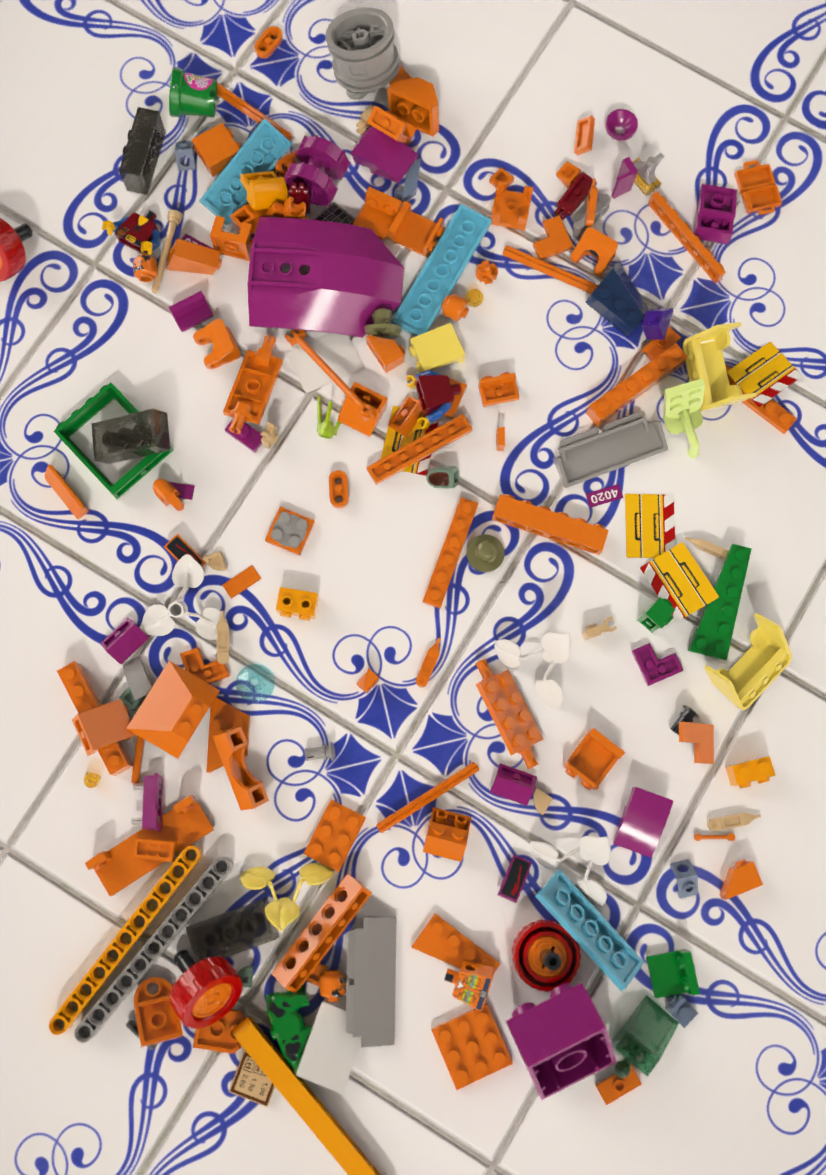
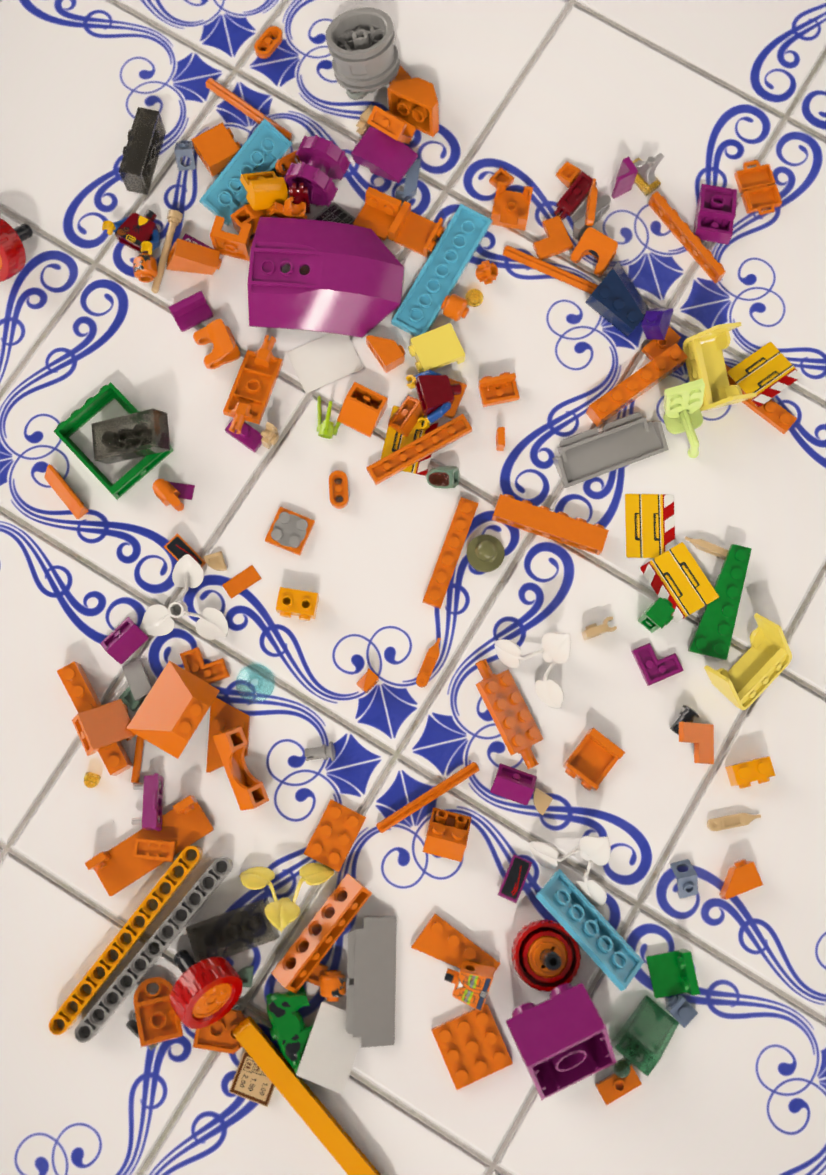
(191, 94): green piece -> none
(222, 640): tan piece -> none
(298, 339): orange hinge -> none
(383, 324): olive plate -> none
(584, 135): orange plate -> none
(604, 495): magenta sticker -> none
(624, 119): magenta piece -> none
(643, 821): magenta slope -> none
(730, 836): orange hinge -> none

